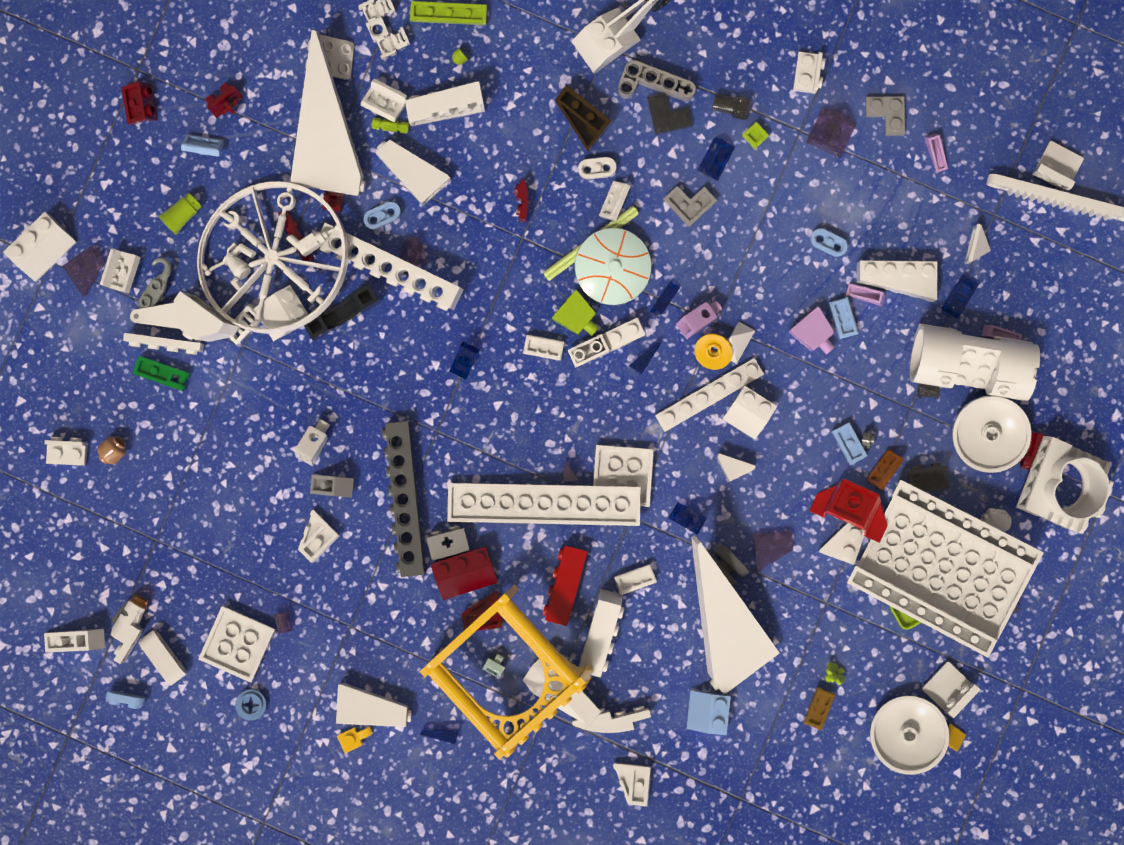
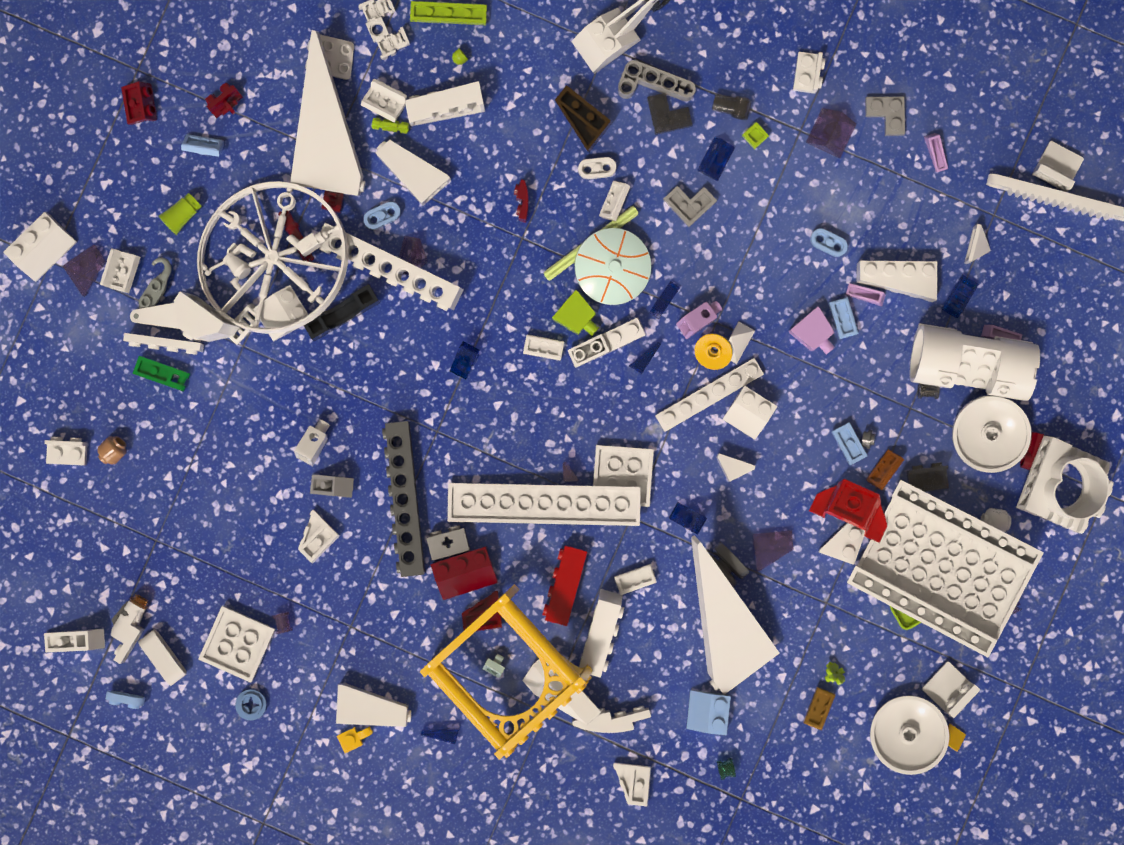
(726, 769): none -> clear green wheel

